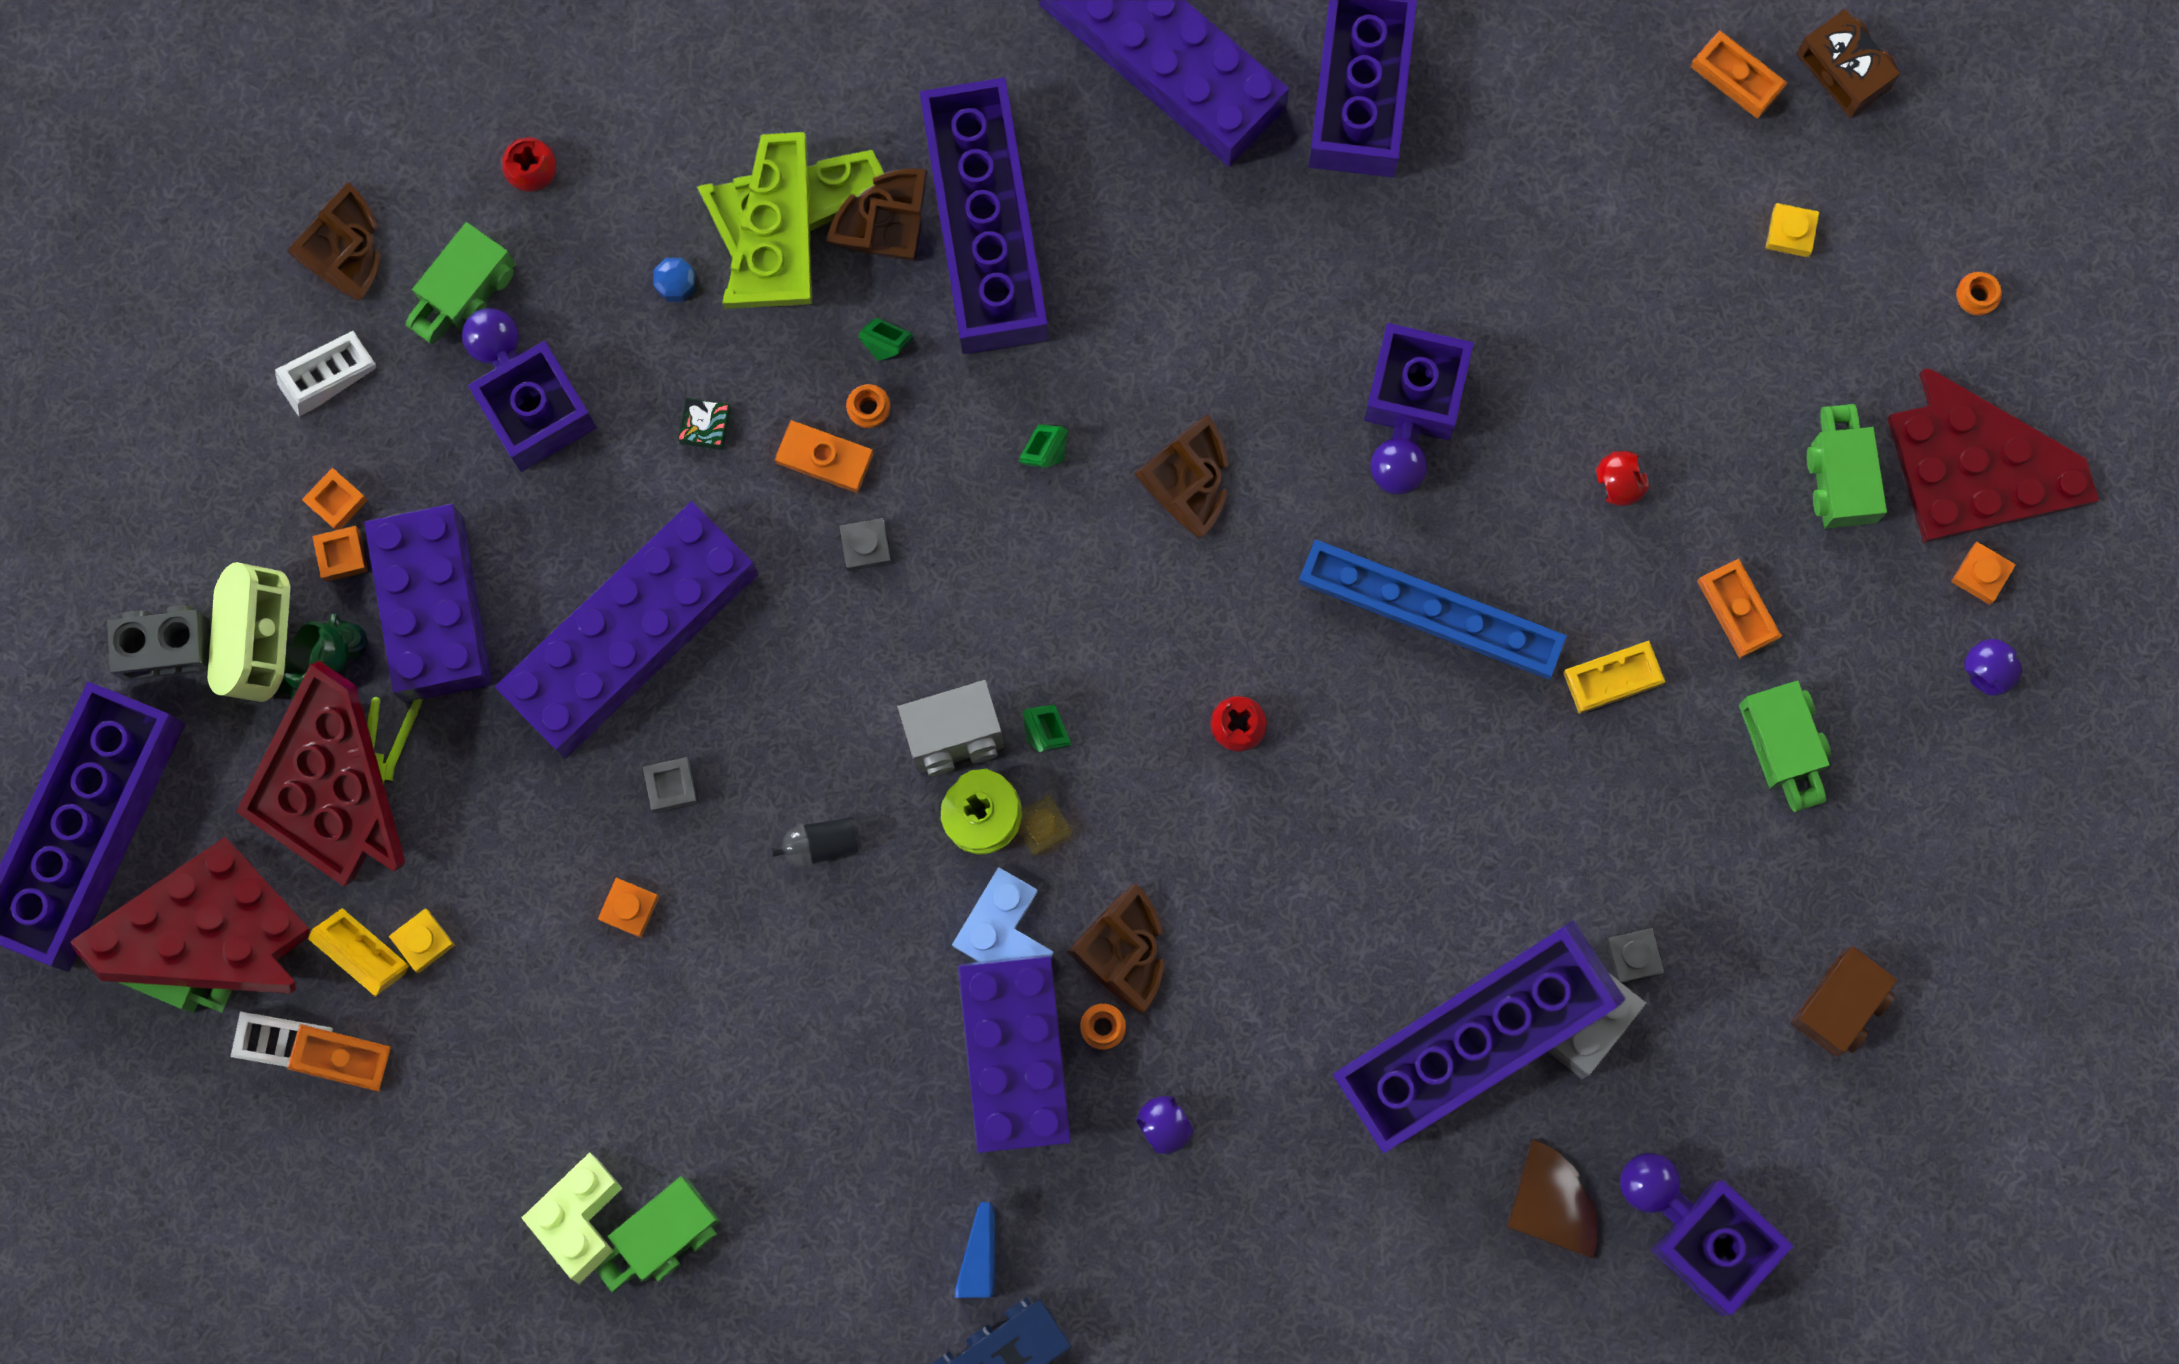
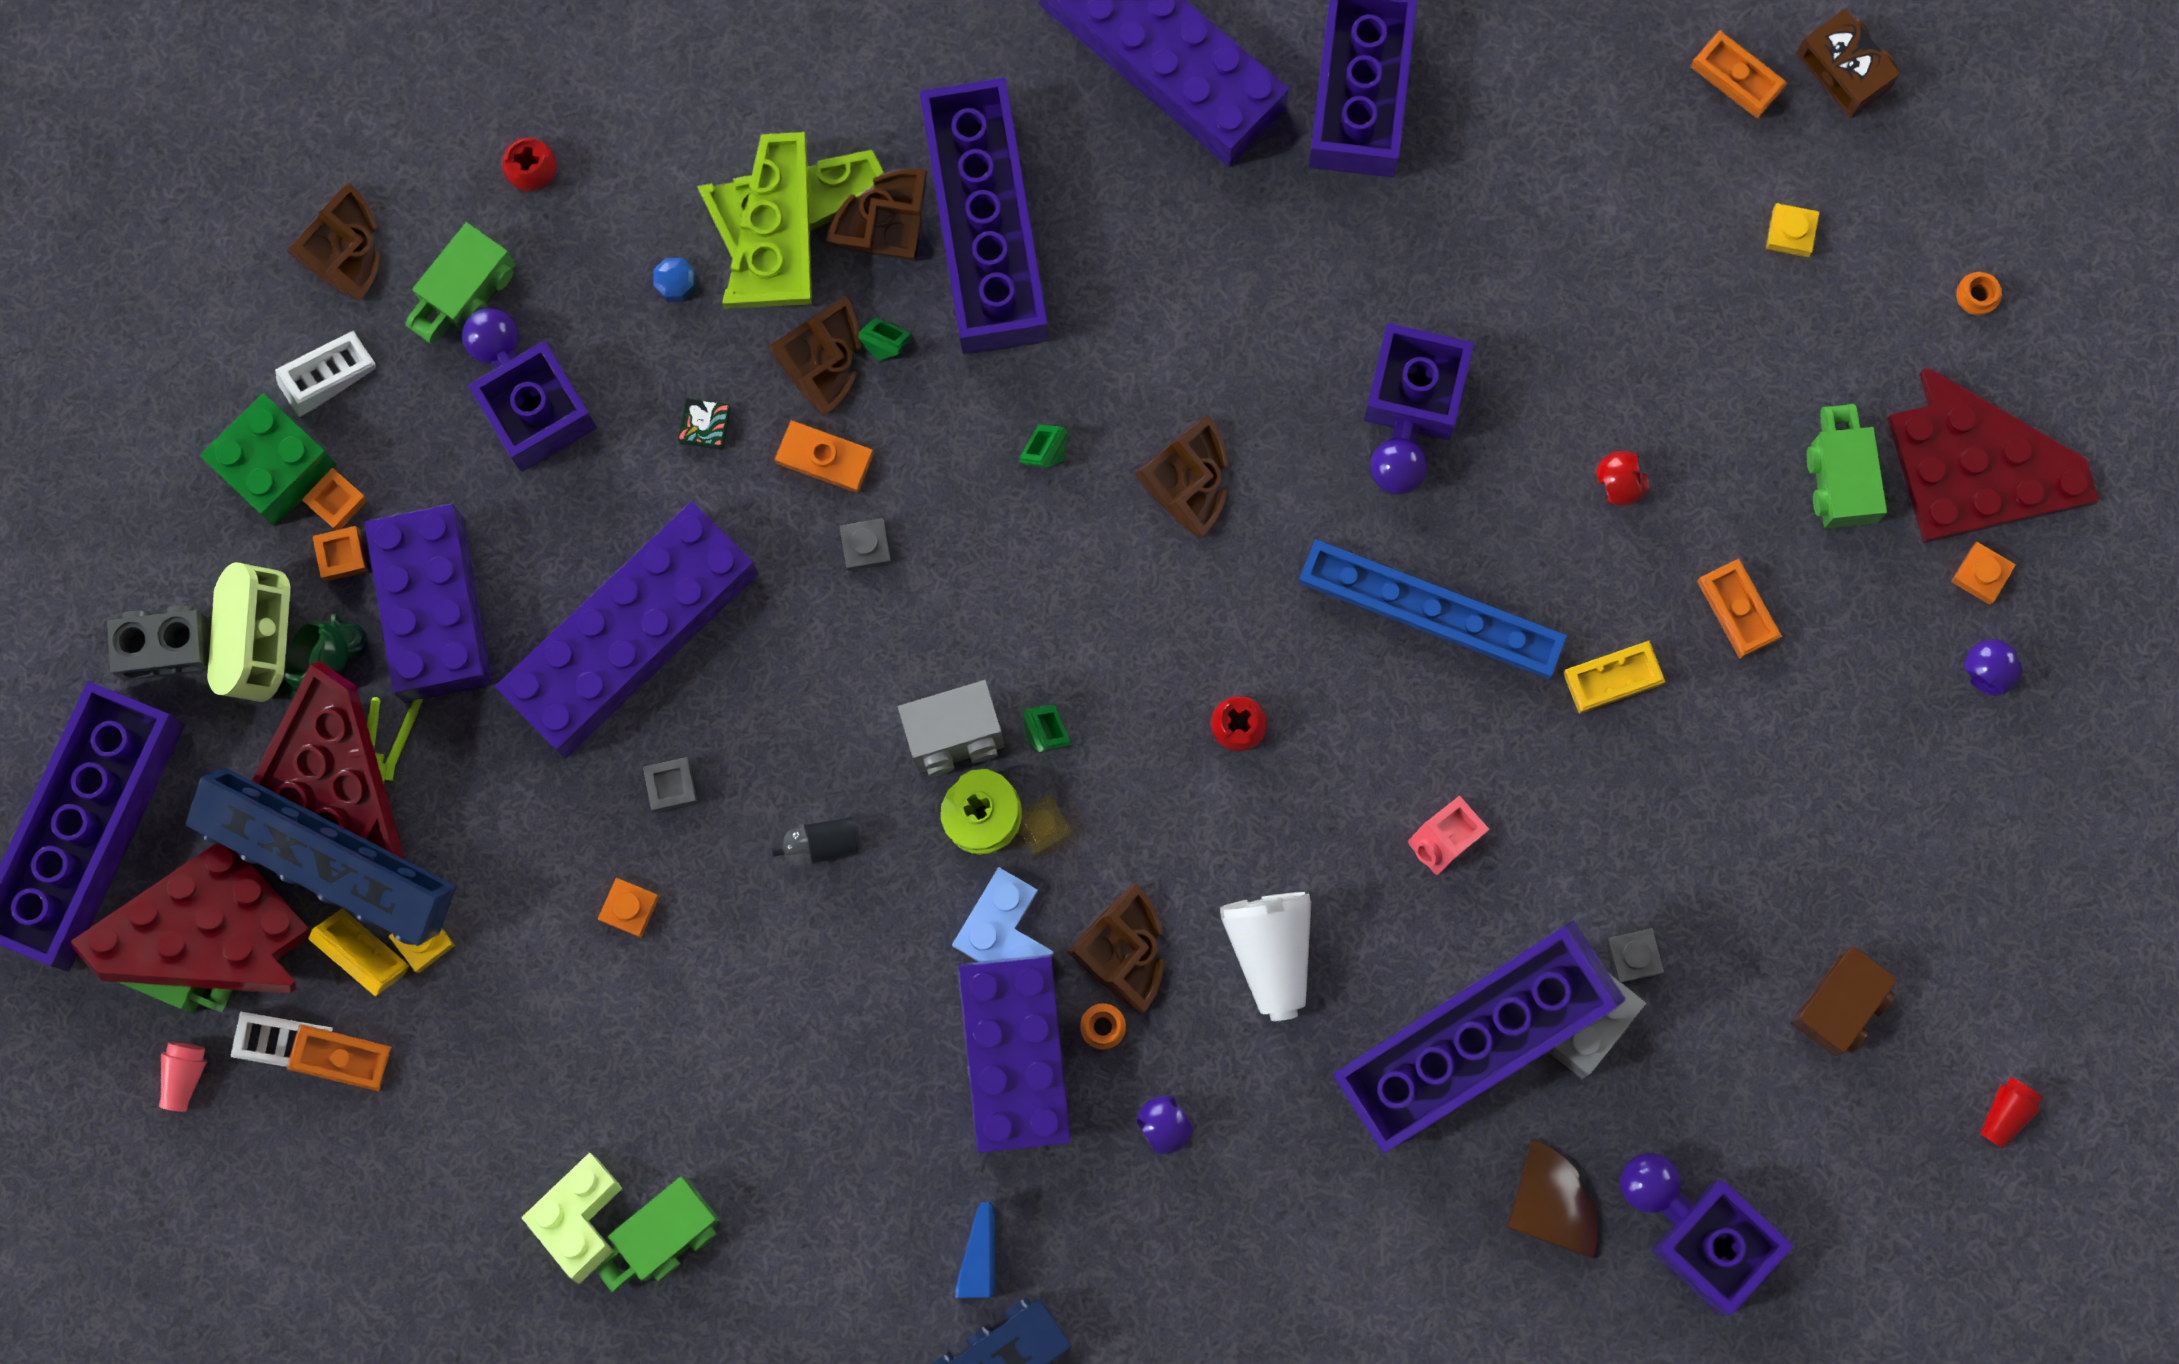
(180, 1073): none -> coral cone
(268, 459): none -> green brick
(320, 856): none -> dark blue brick
(821, 354): none -> reddish brown brick
(868, 393): orange plate -> none
(1272, 949): none -> white cone
(1447, 835): none -> coral bracket
(1788, 742): bright green brick -> none
(2010, 1112): none -> red cone

